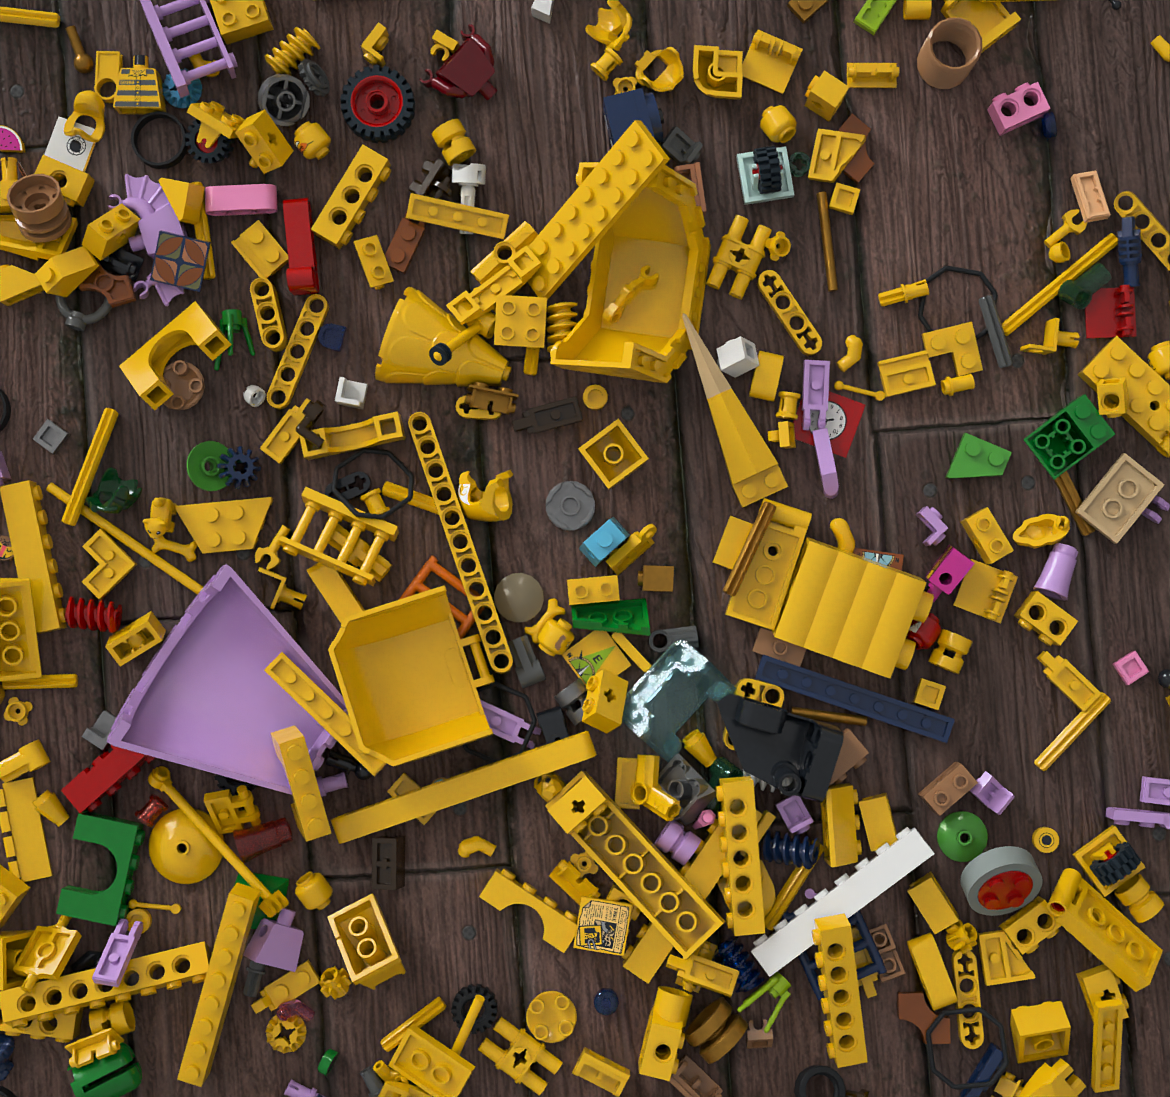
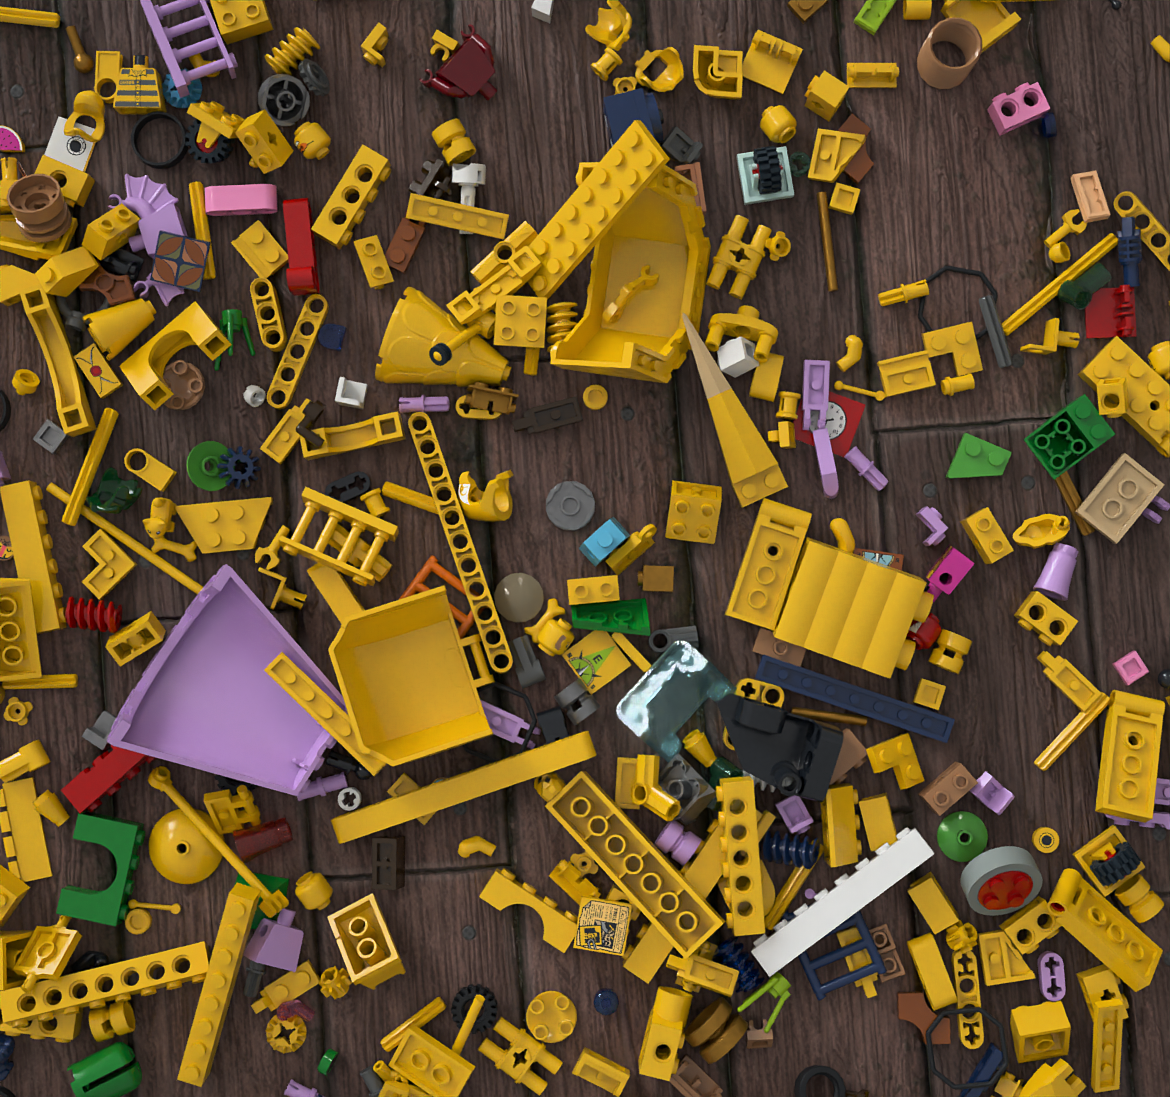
(25, 381): none -> yellow tile
(67, 384): none -> yellow arch
(98, 371): none -> yellow tile
(102, 1043): yellow hinge -> none
(117, 954): lavender hinge -> none
(119, 325): none -> yellow cone
(151, 810): clear red bush -> none
(154, 471): none -> yellow piece
(184, 198): yellow slope -> none
(307, 804): yellow arch -> none
(356, 801): none -> white bush
(369, 515): black piece -> none
(372, 86): wheel -> none
(424, 404): none -> lavender axle
(564, 809): yellow brick -> none
(604, 701): yellow brick -> none
(613, 454): yellow brick -> none
(693, 512): none -> yellow bracket
(705, 818): bright pink bar -> none
(732, 542): yellow tile -> none
(742, 324): none -> yellow connector
(749, 548): pearl gold axle -> none
(793, 310): yellow beam -> none
(852, 1048): yellow brick -> none
(866, 468): none -> lavender axle
(900, 755): none -> yellow plate
(986, 591): yellow hinge -> none
(1057, 976): none -> lavender beam
(1130, 770): none -> yellow hinge

